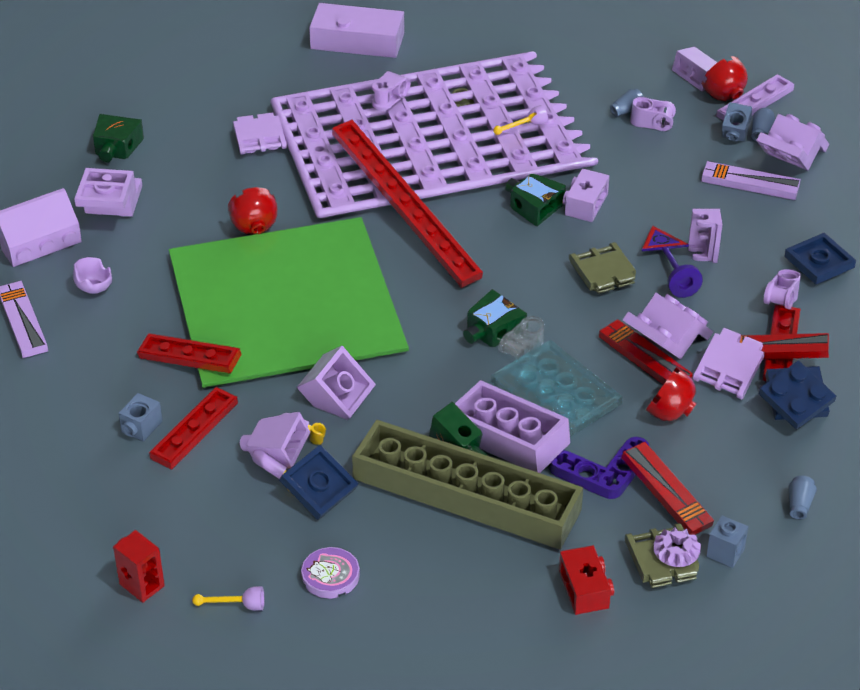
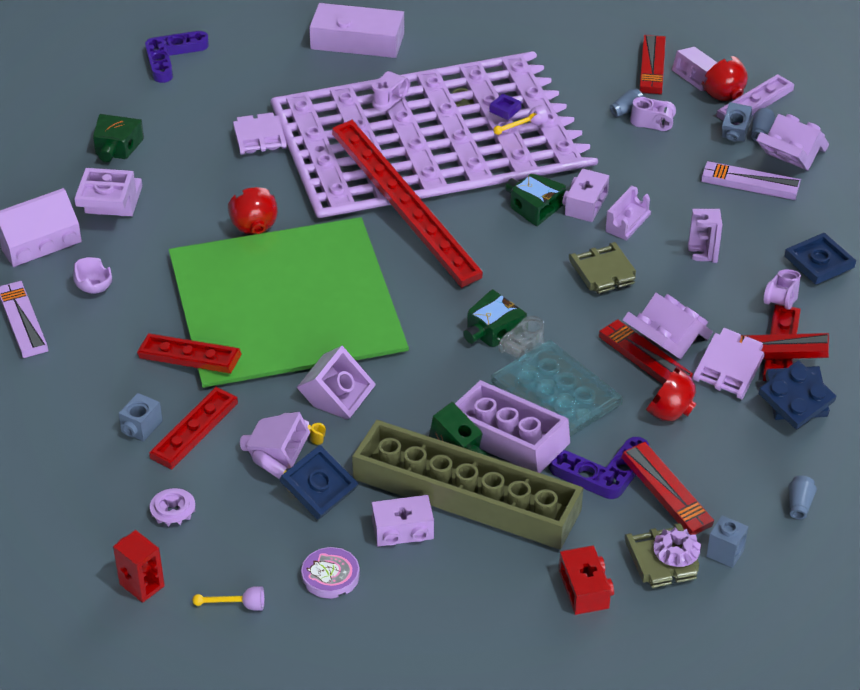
(172, 498): none -> lavender gear
(188, 43): none -> dark purple beam
(402, 520): none -> lavender brick
(505, 106): none -> dark purple plate
(627, 214): none -> lavender hinge
(652, 64): none -> red tile
(684, 279): dark purple piece -> none

